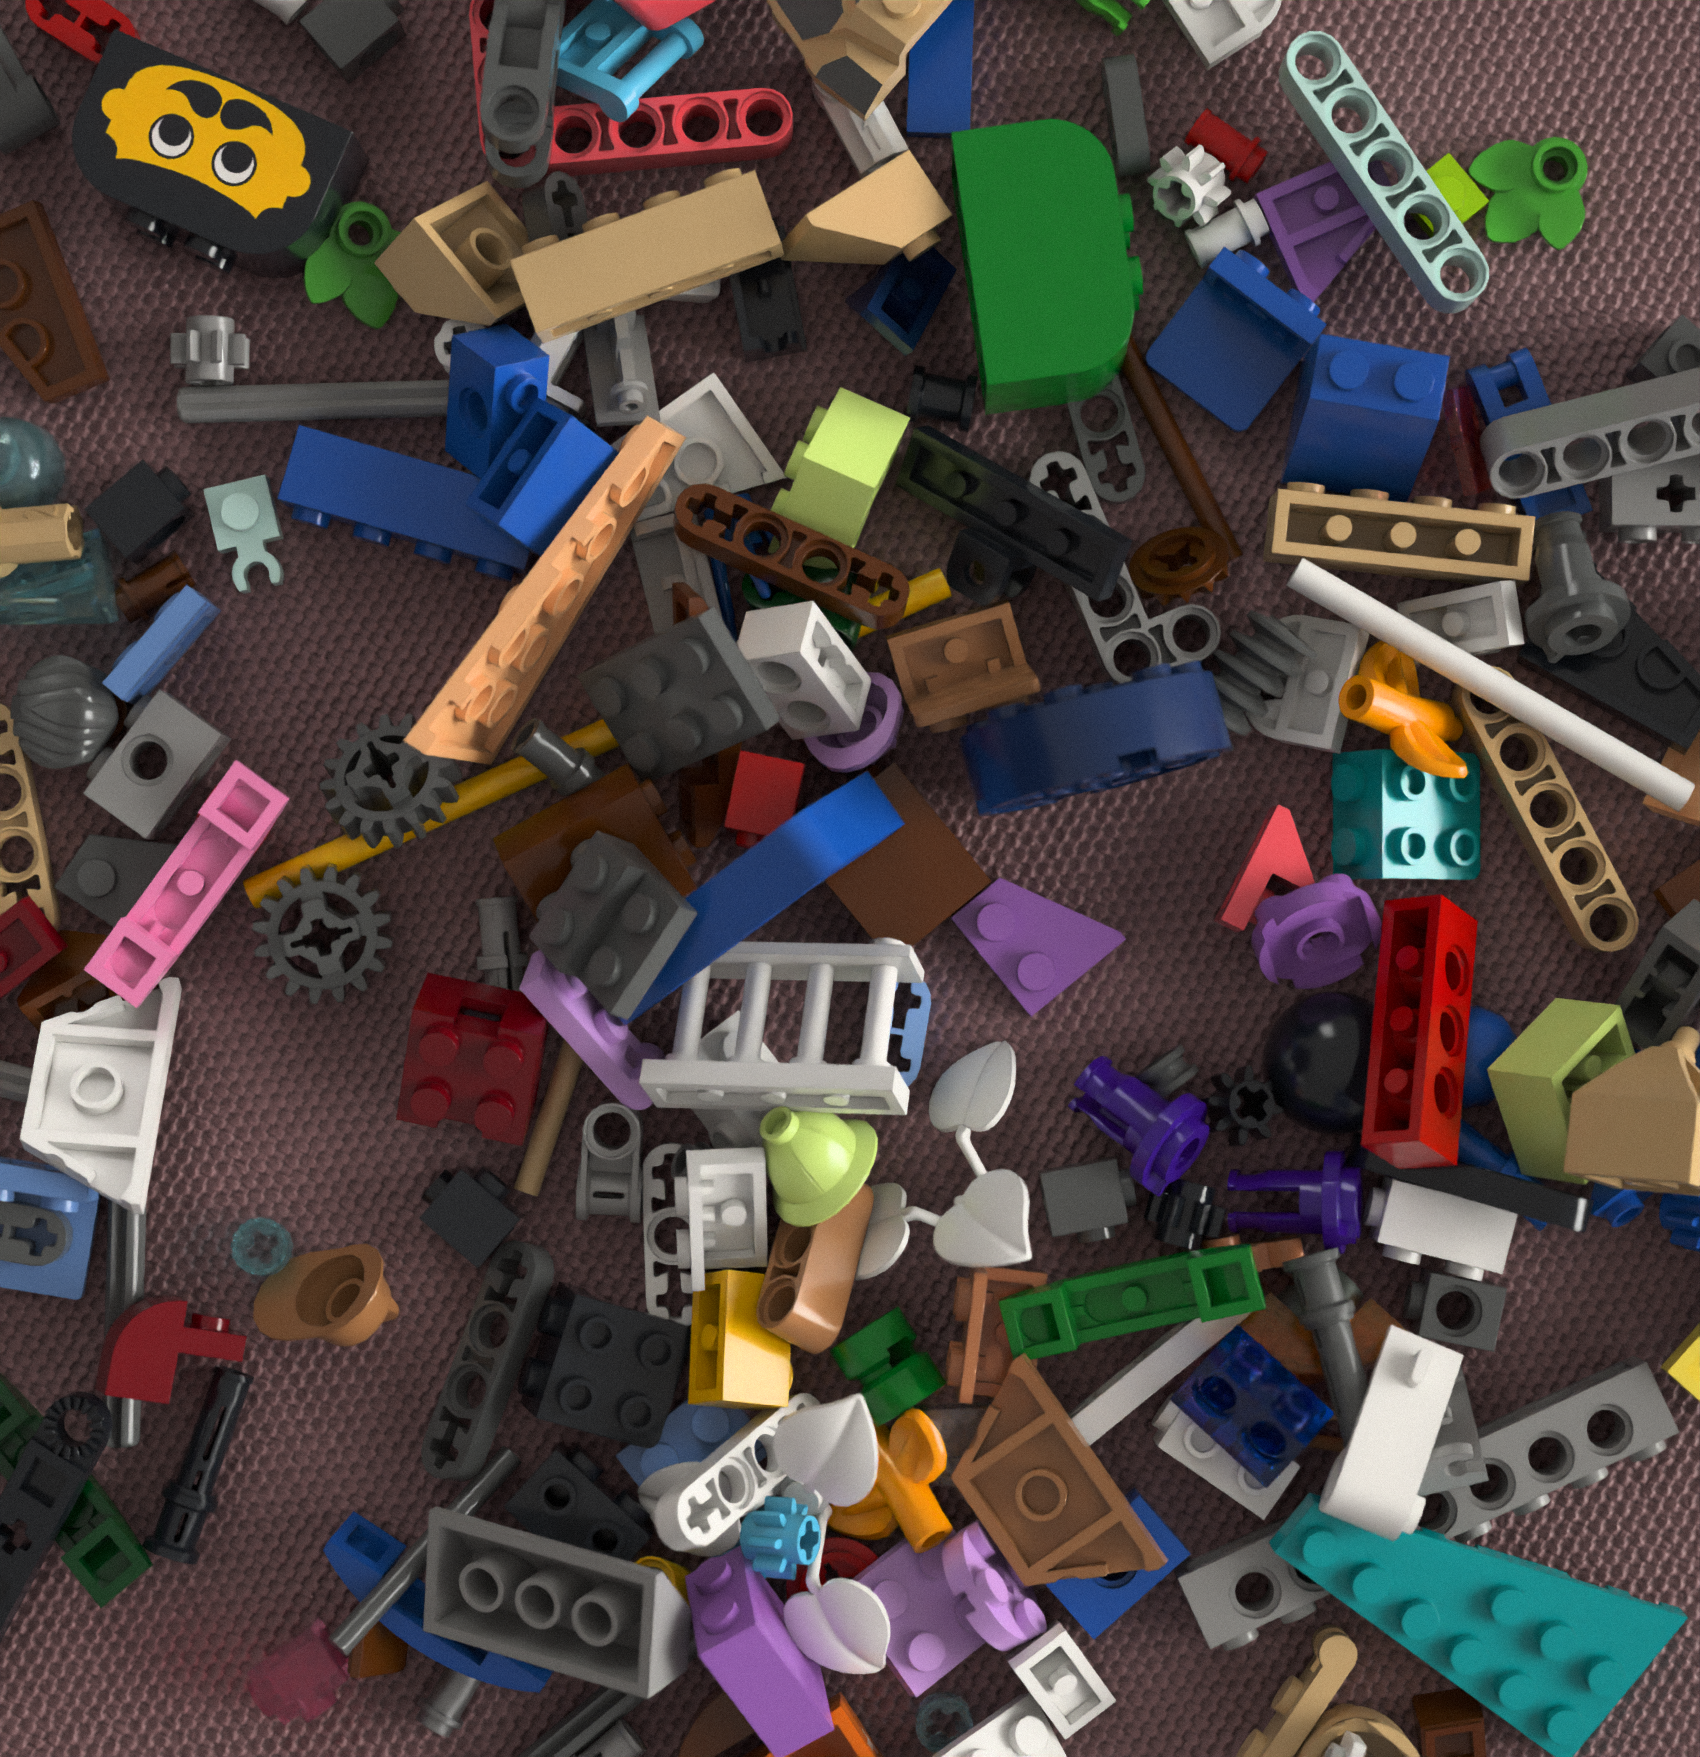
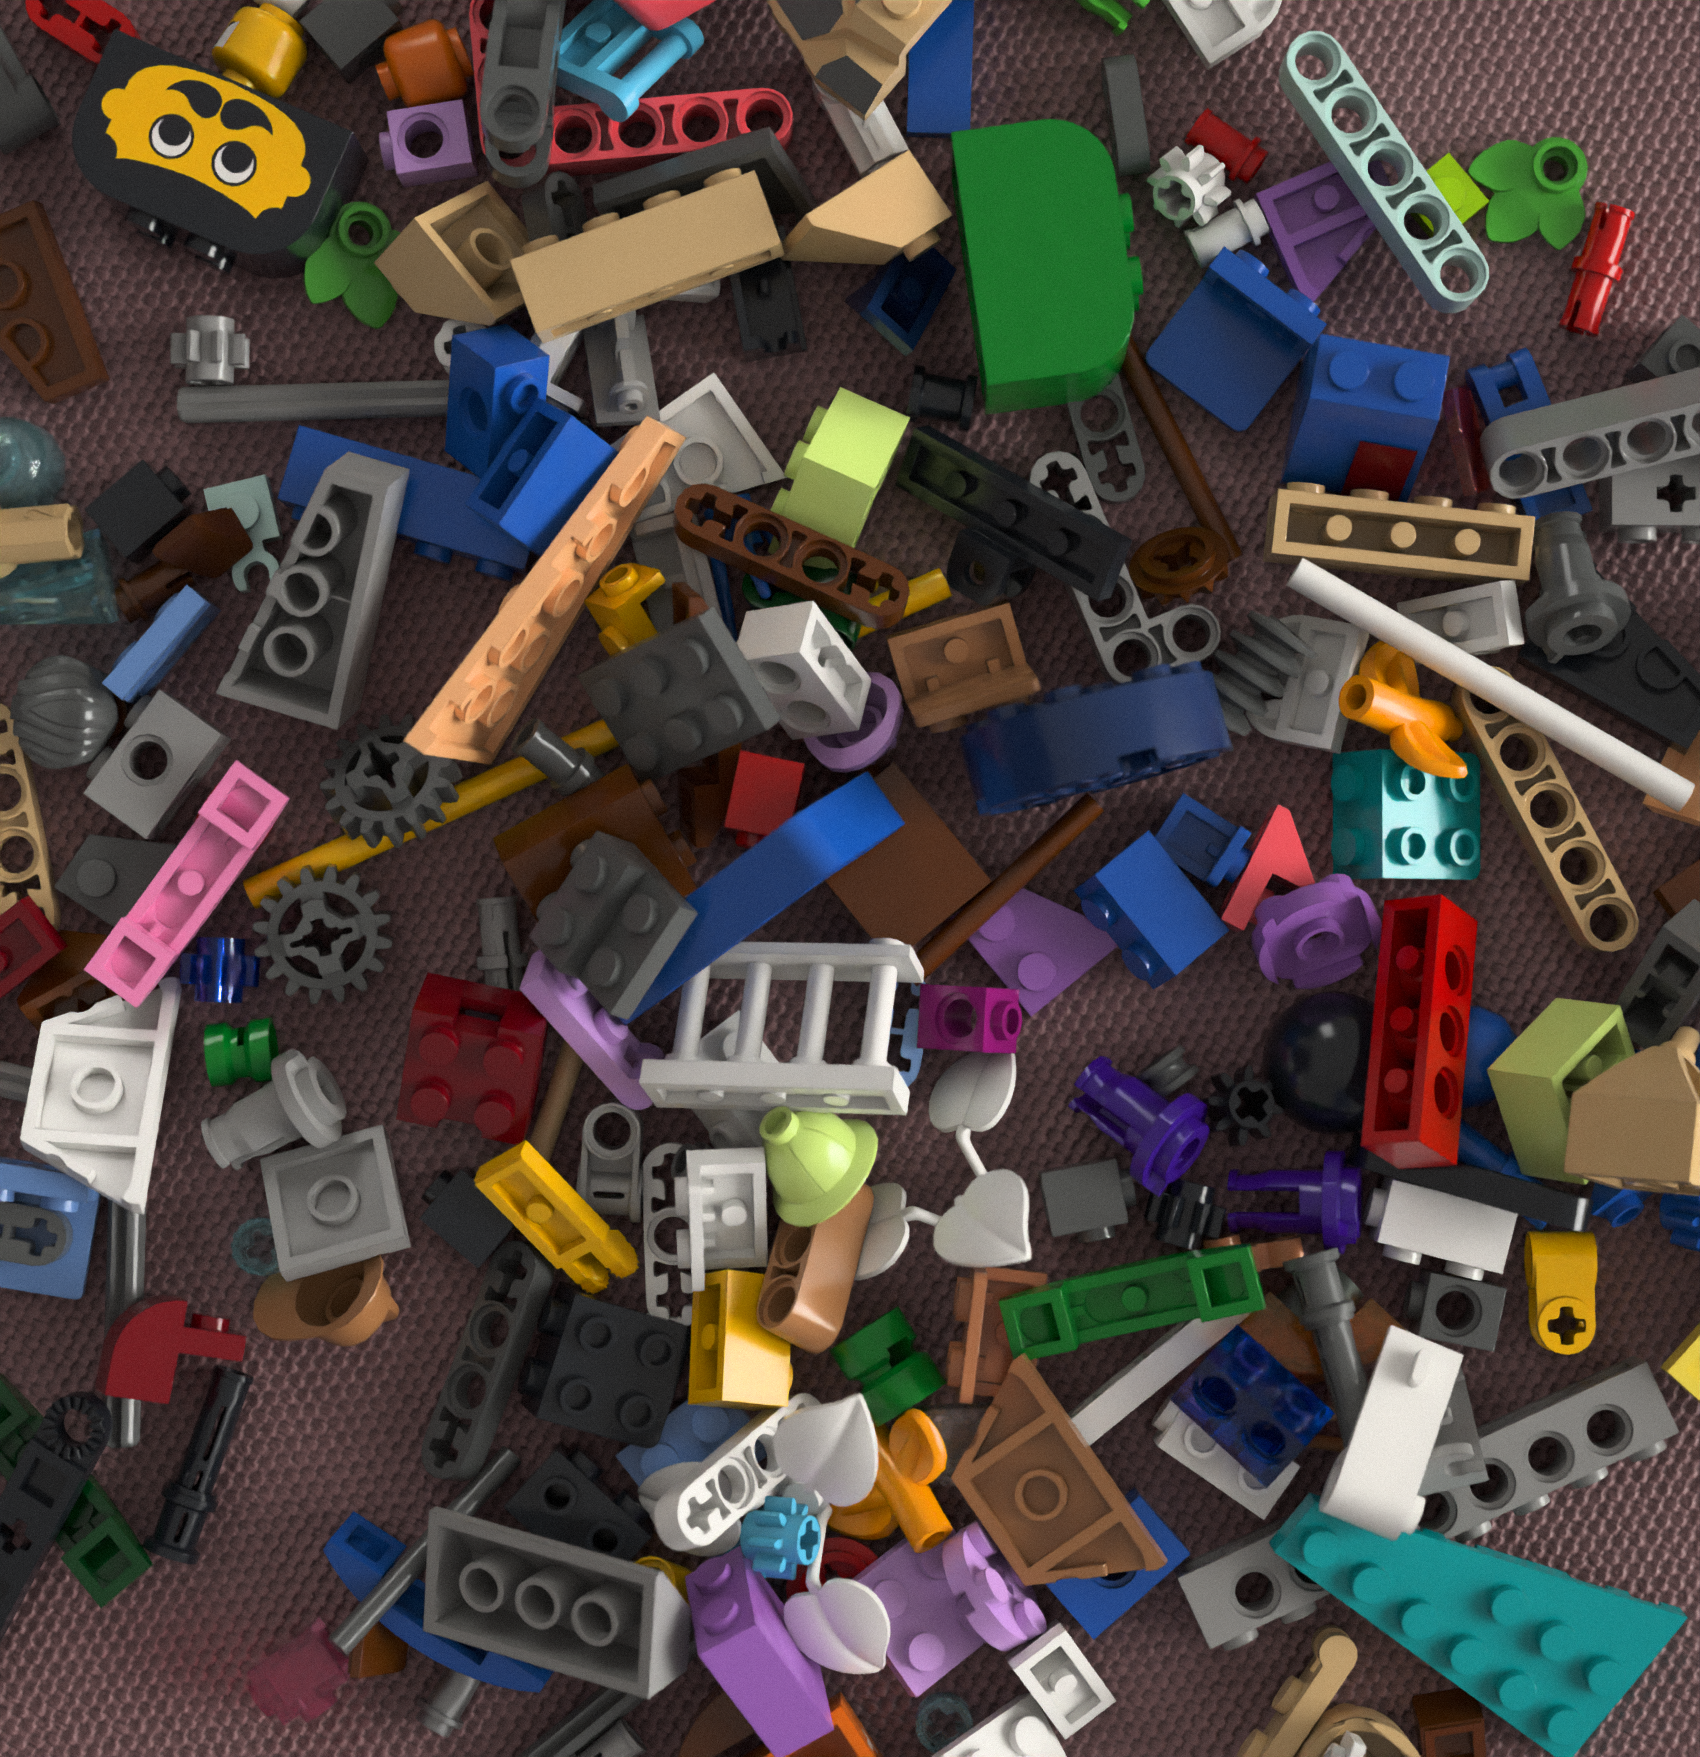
(206, 543): none -> reddish brown slope
(219, 970): none -> clear blue gear
(240, 1051): none -> green wheel
(261, 49): none -> yellow head
(294, 1105): none -> light grey piece
(324, 602): none -> light grey wedge
(334, 1203): none -> light grey hinge
(425, 64): none -> orange head
(453, 160): none -> lavender brick
(555, 1218): none -> yellow hinge
(618, 605): none -> yellow bracket
(755, 150): none -> dark grey wing
(947, 1012): none -> magenta brick
(1008, 884): none -> reddish brown bar
(1150, 911): none -> blue brick
(1203, 842): none -> blue bracket
(1379, 469): none -> dark red sticker
(1561, 1274): none -> yellow piece
(1596, 269): none -> red pin

